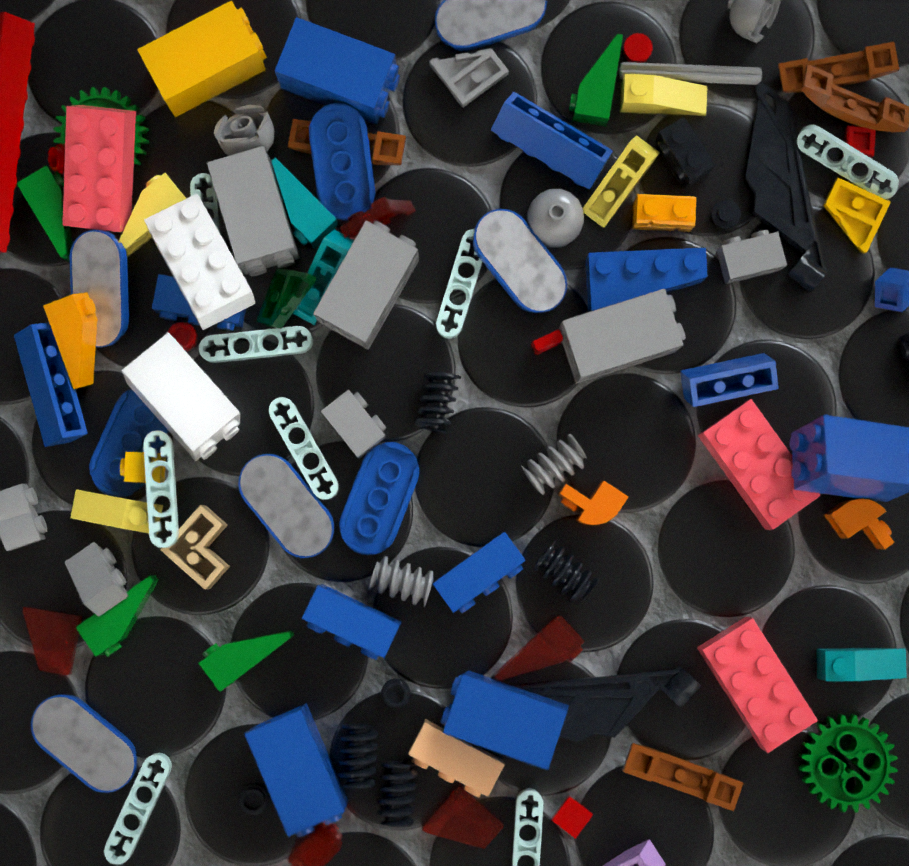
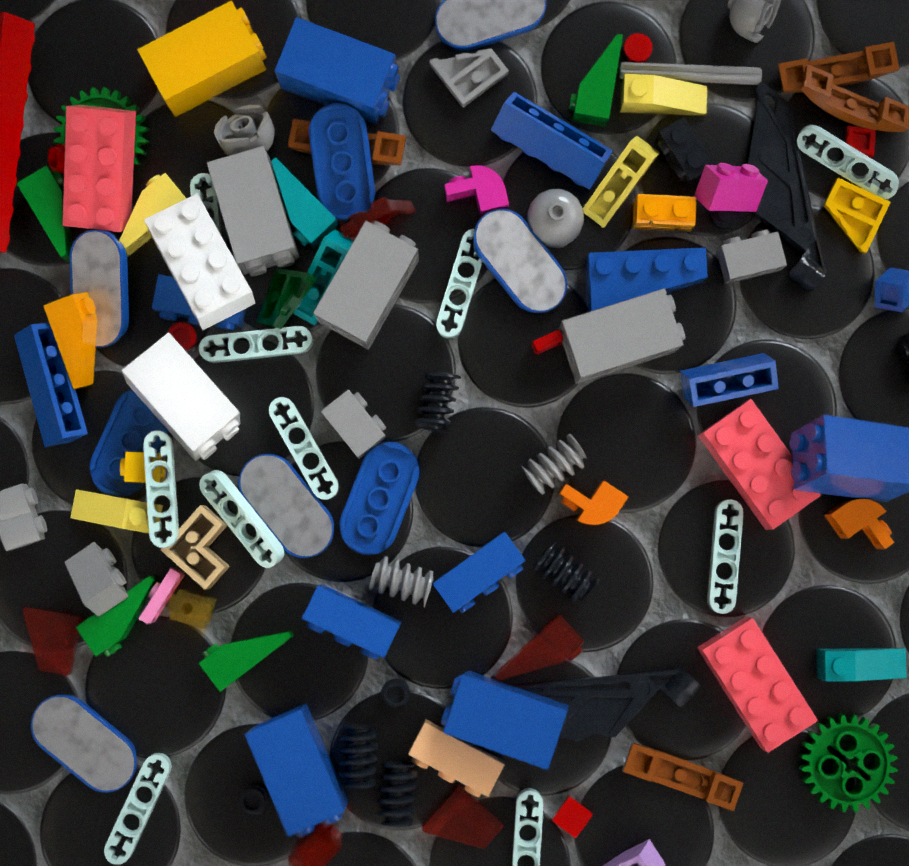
(161, 594): none -> bright pink plate
(191, 608): none -> clear yellow brick
(238, 521): none -> light aqua beam
(484, 184): none -> dark pink brick
(720, 556): none -> light aqua beam
(731, 187): none -> dark pink brick

